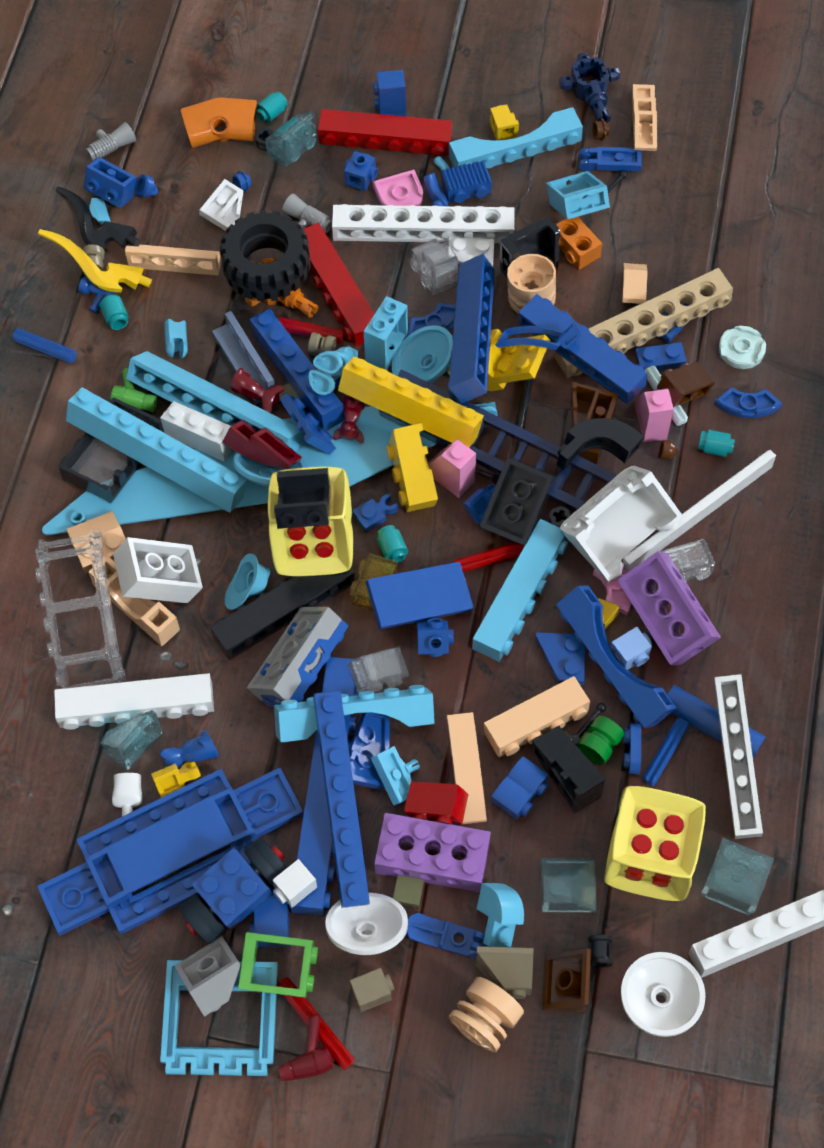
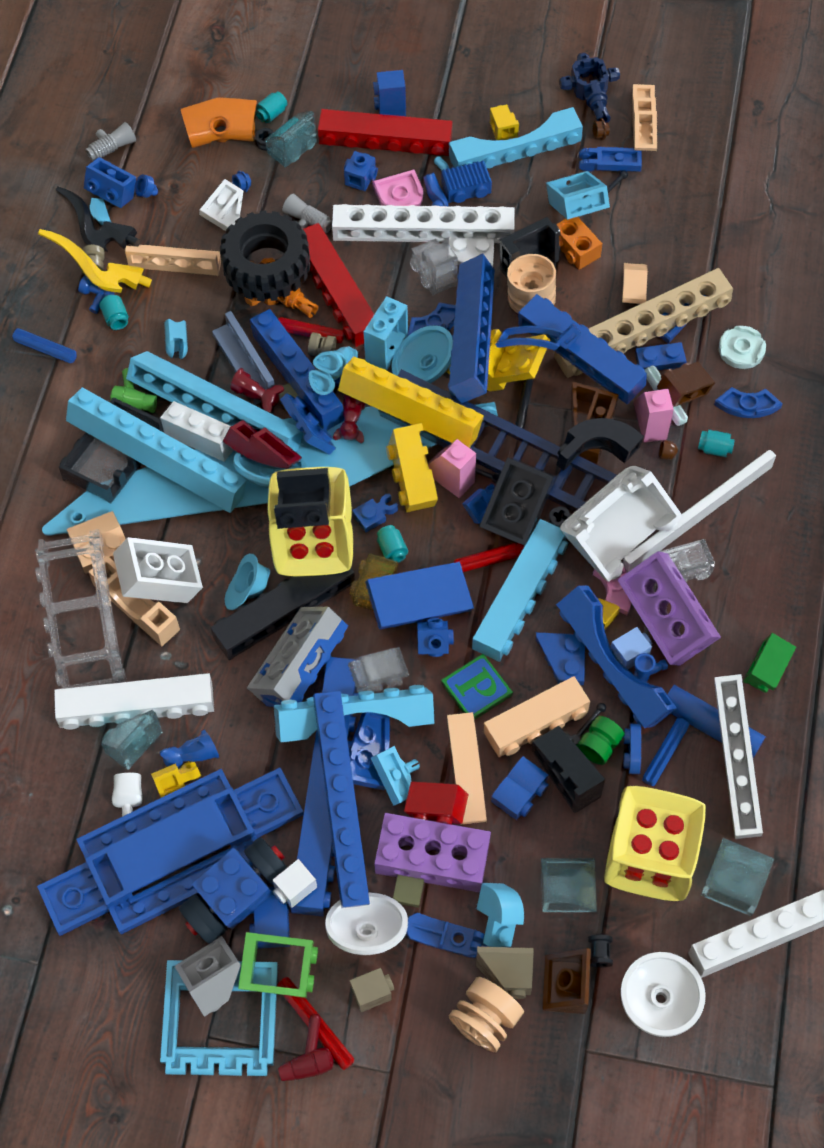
(477, 687): none -> tile
(646, 666): none -> blue piece
(769, 663): none -> green hinge

